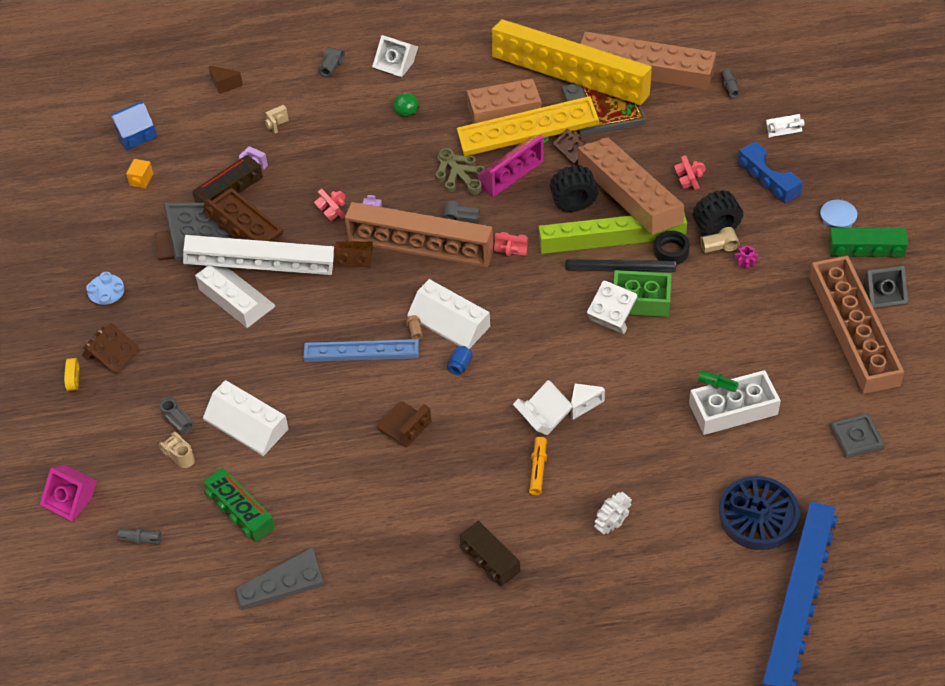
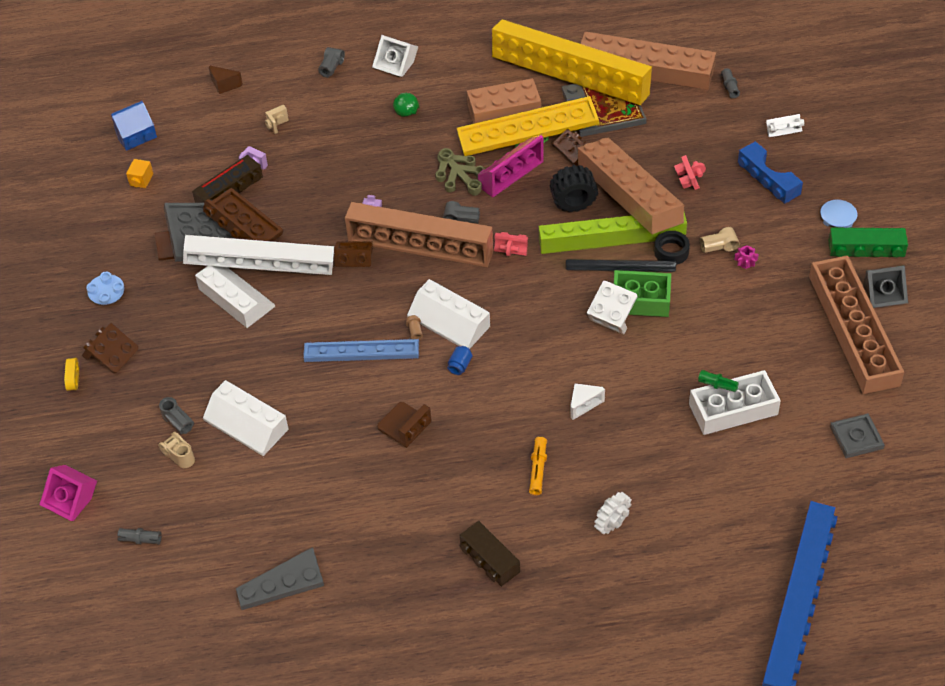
(238, 504): green brick -> none
(336, 199): coral hips -> none
(545, 408): white bracket -> none
(717, 212): black tyre -> none
(759, 512): dark blue piece -> none

